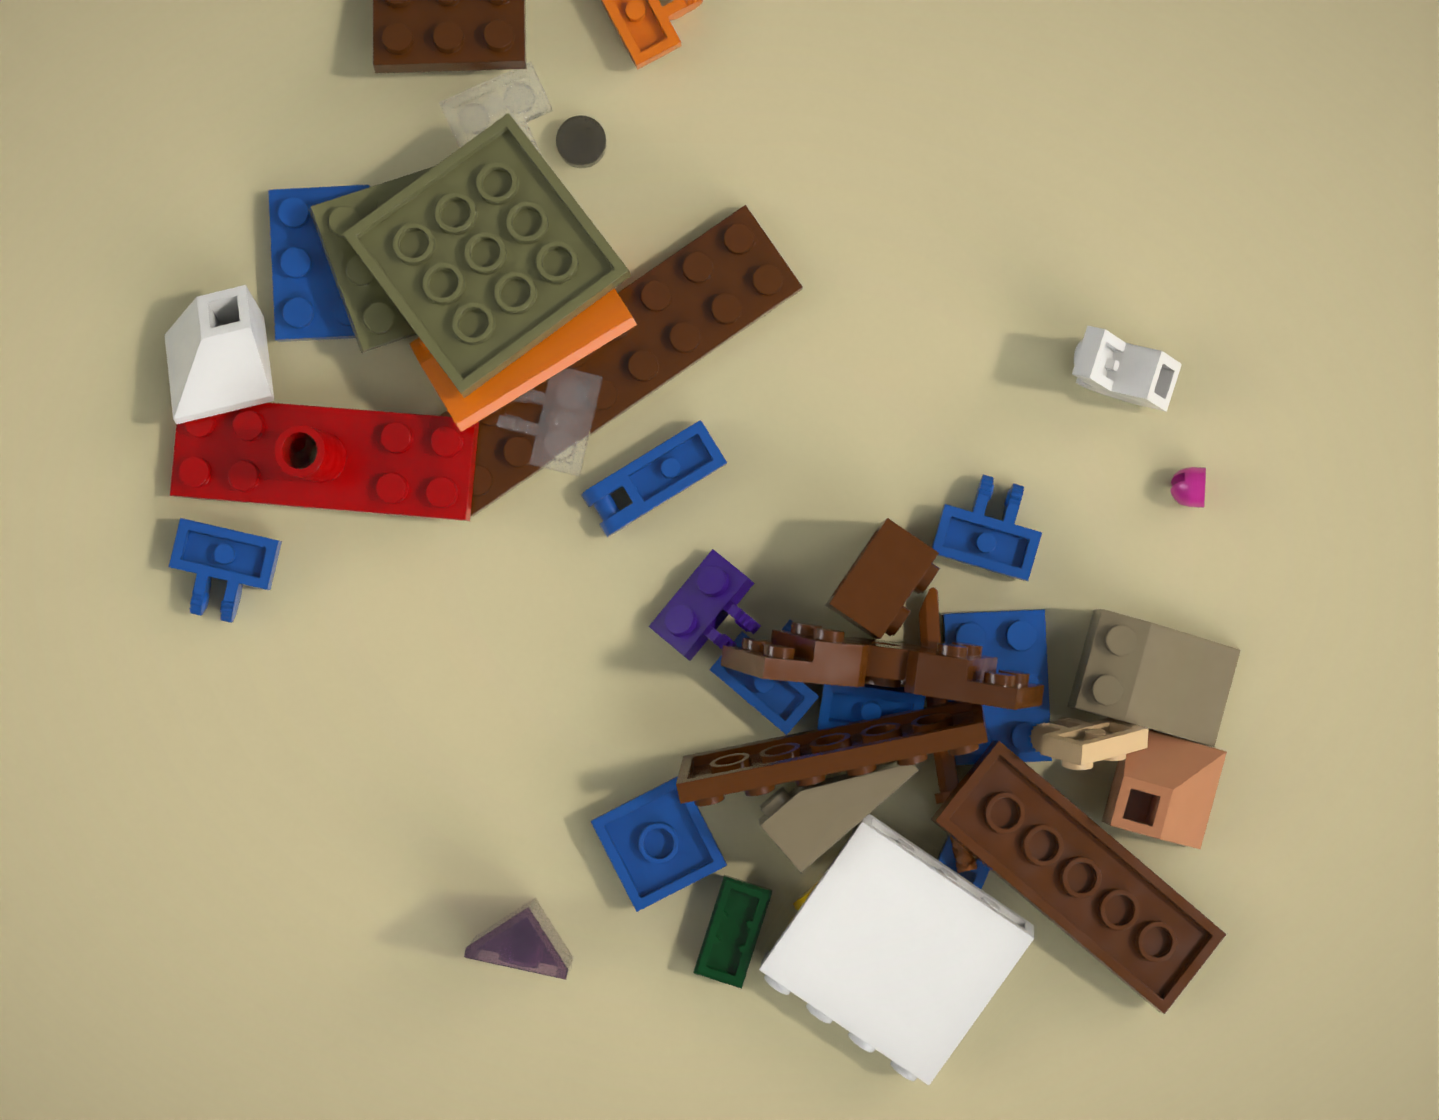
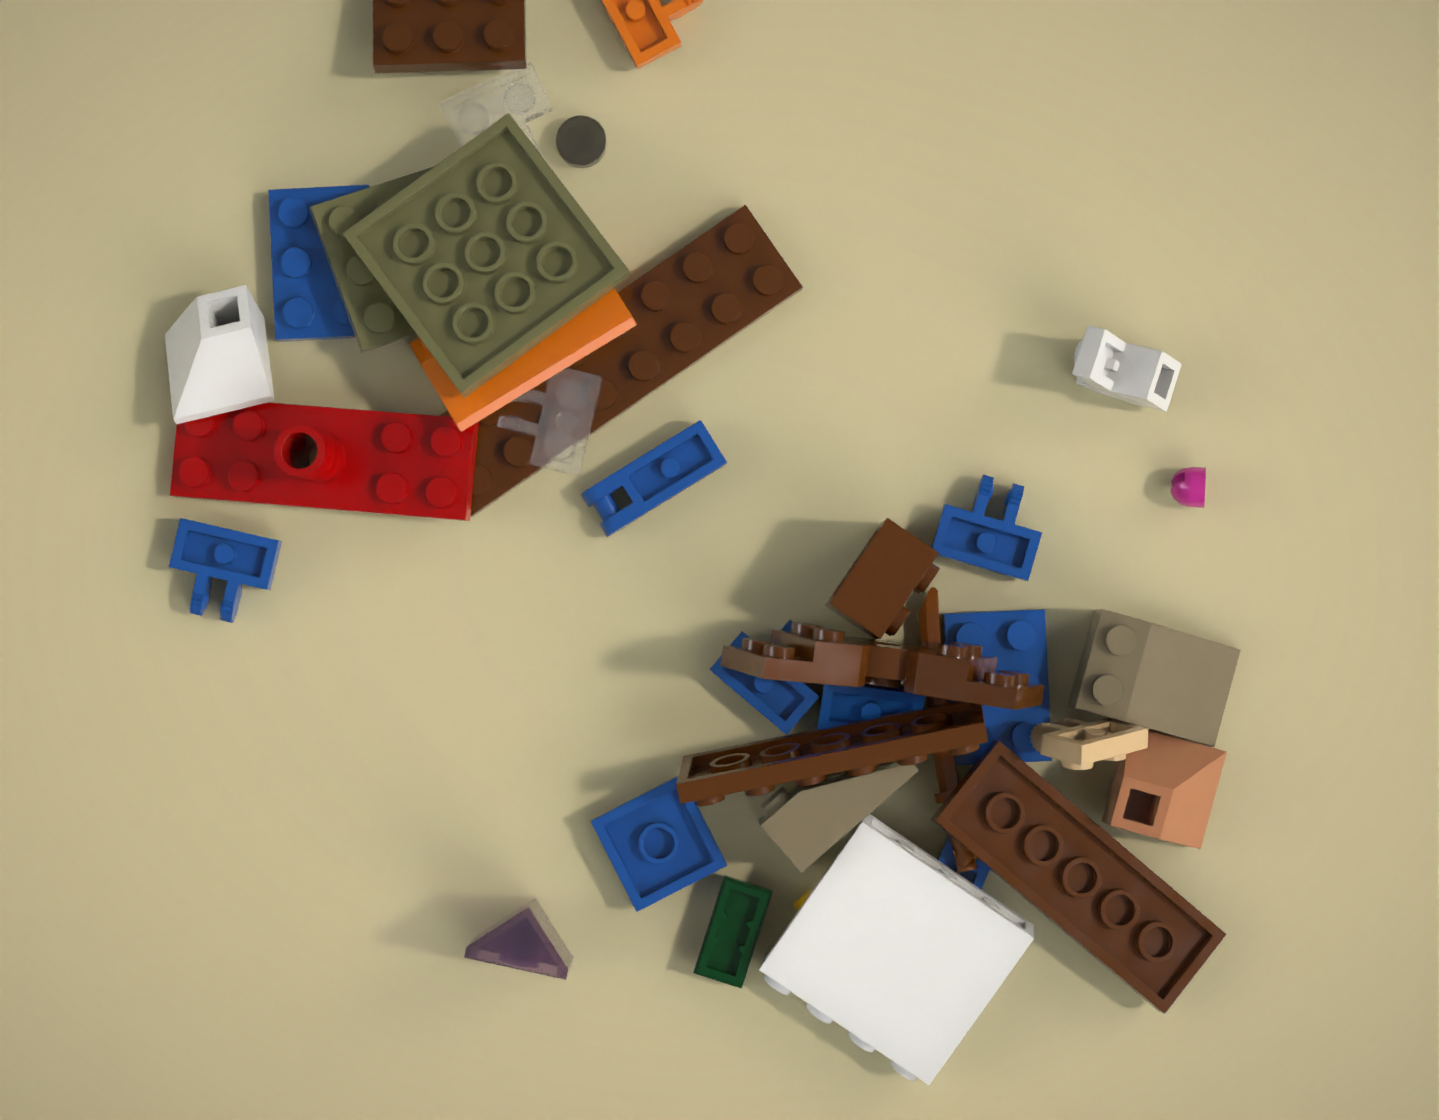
(703, 605): dark purple hinge -> none

